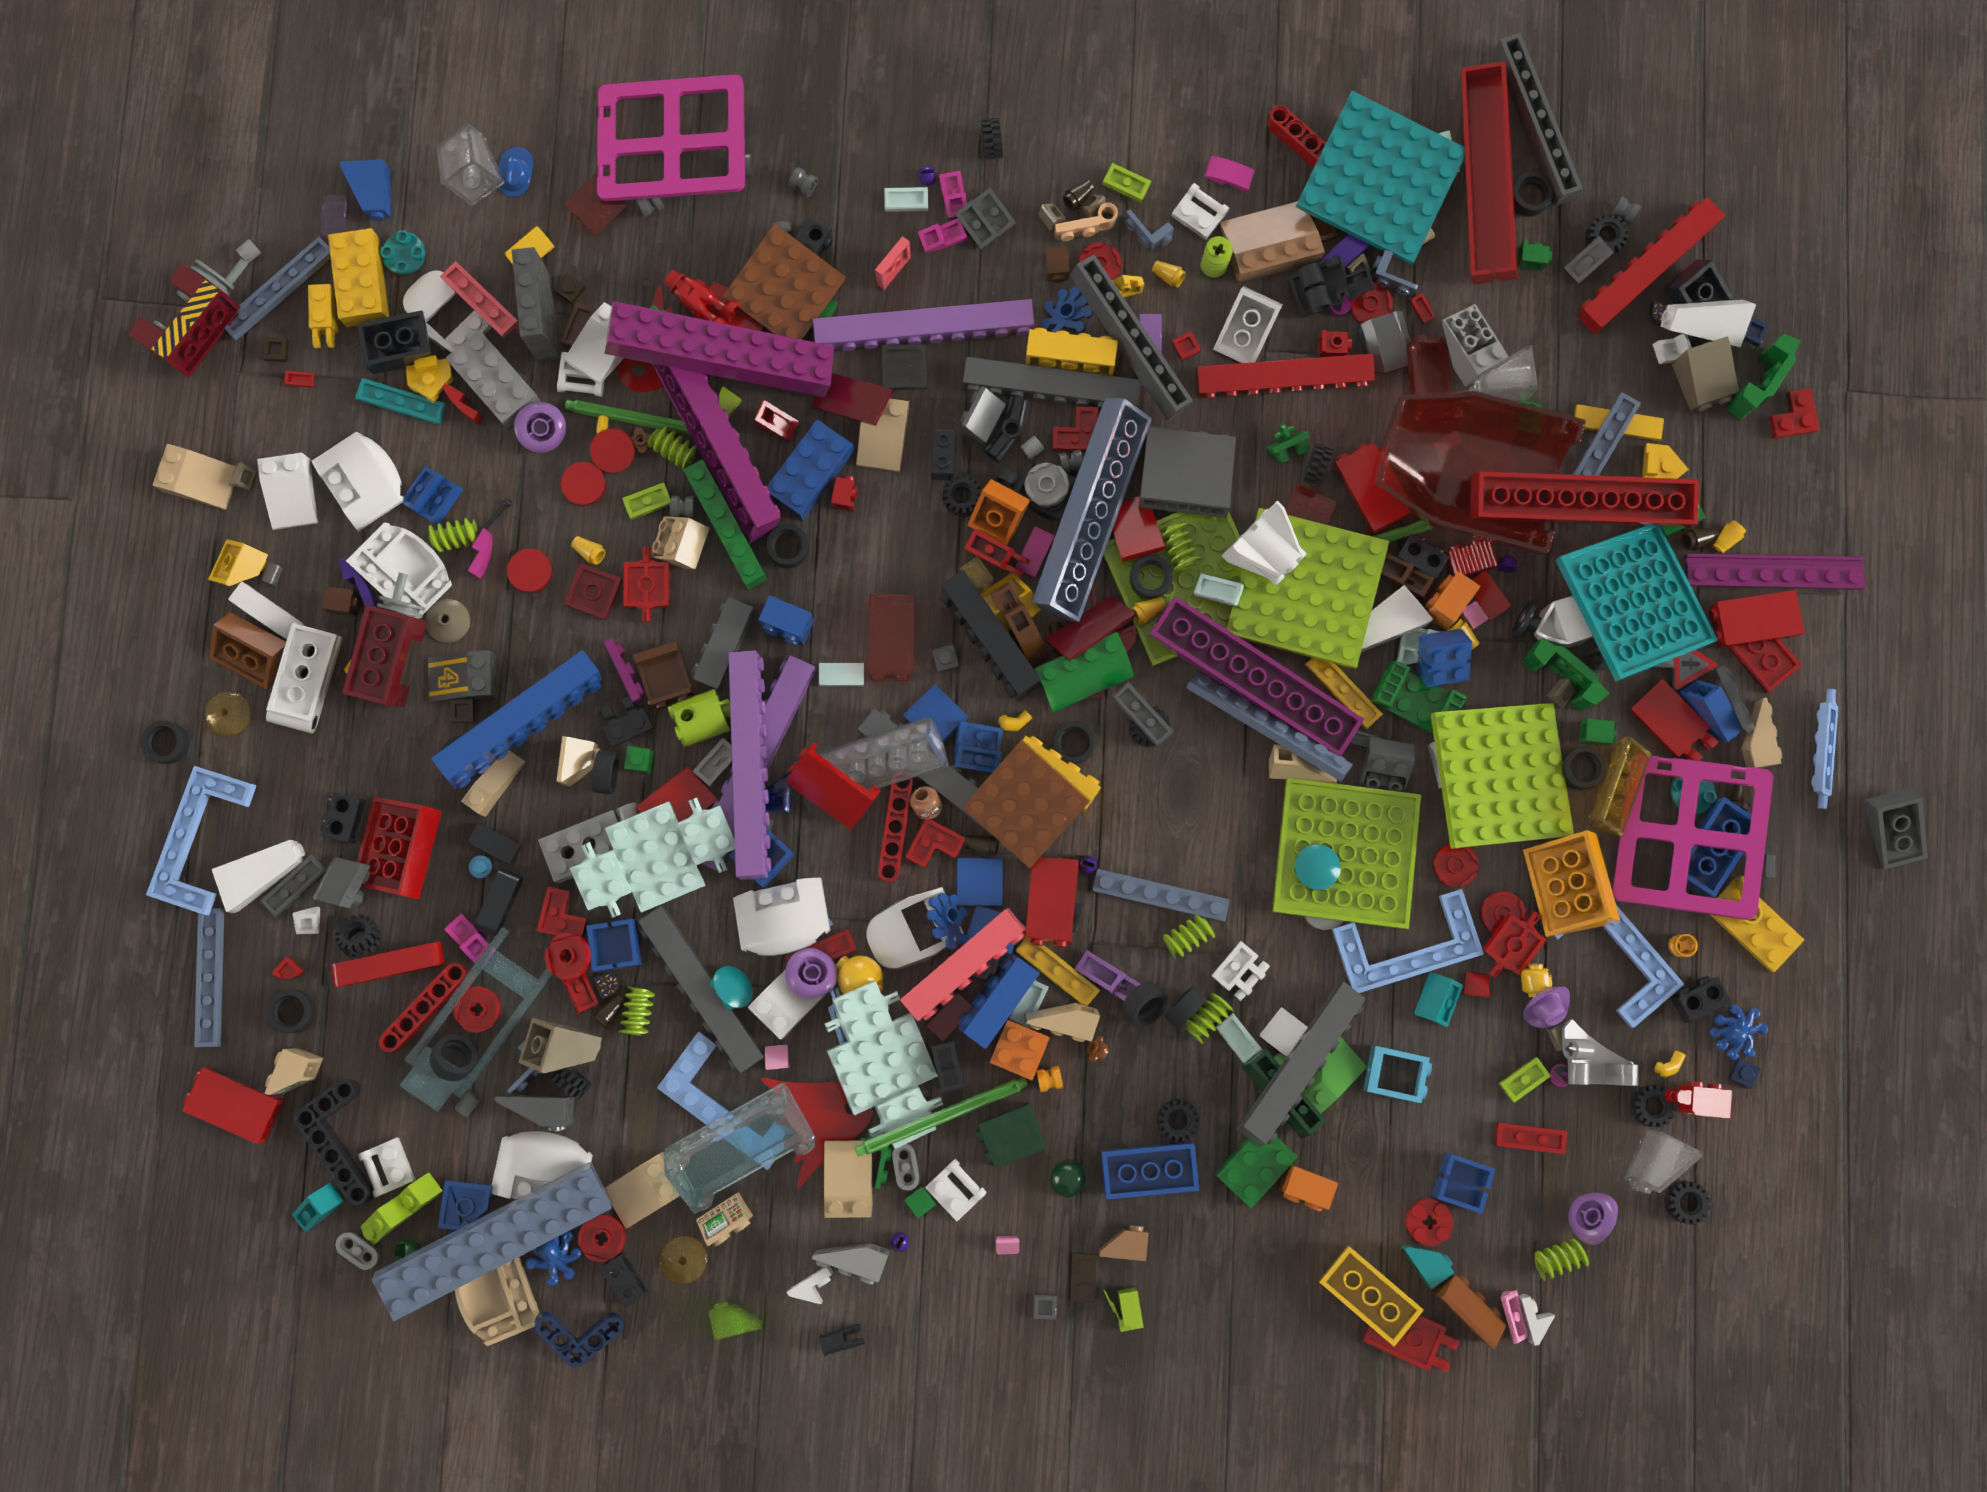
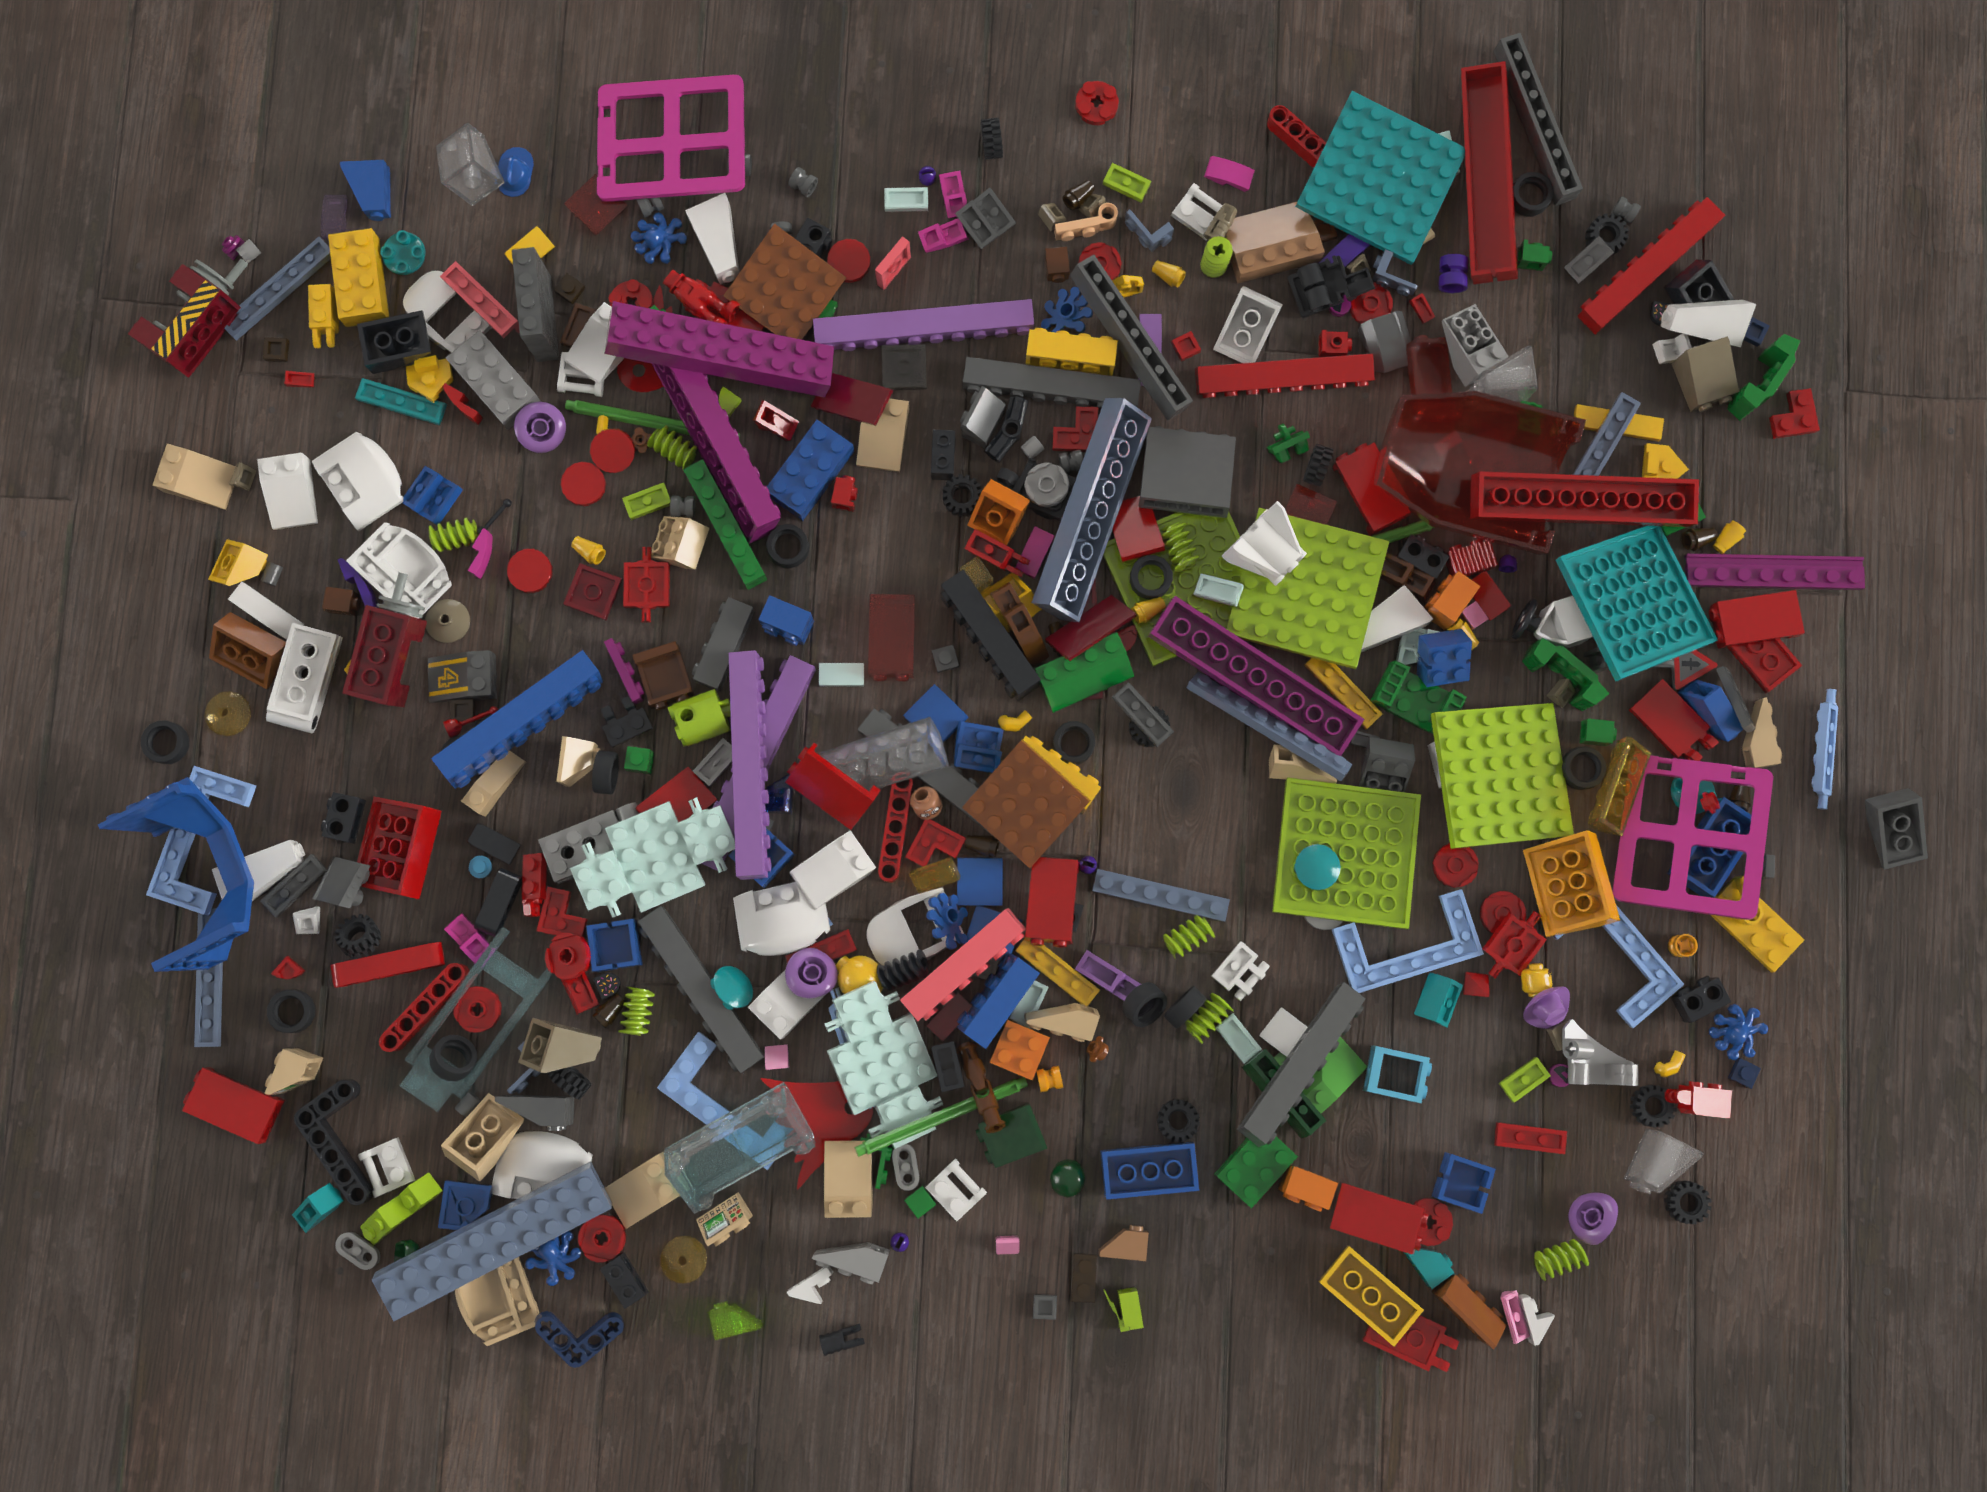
(188, 809): none -> blue panel
(230, 245): none -> magenta plate
(454, 726): none -> red hinge
(482, 1137): none -> tan slope
(533, 883): none -> red hinge
(632, 290): none -> red plate
(657, 238): none -> blue animal
(715, 233): none -> white slope
(833, 870): none -> white slope
(850, 259): none -> red tile
(903, 971): none -> black piece
(934, 875): none -> clear yellow plate
(975, 1072): none -> reddish brown piece
(1106, 95): none -> red plate
(1221, 222): none -> dark tan hinge
(1379, 1219): none -> red panel
(1453, 273): none -> dark purple wheel
(1710, 802): none -> red plate

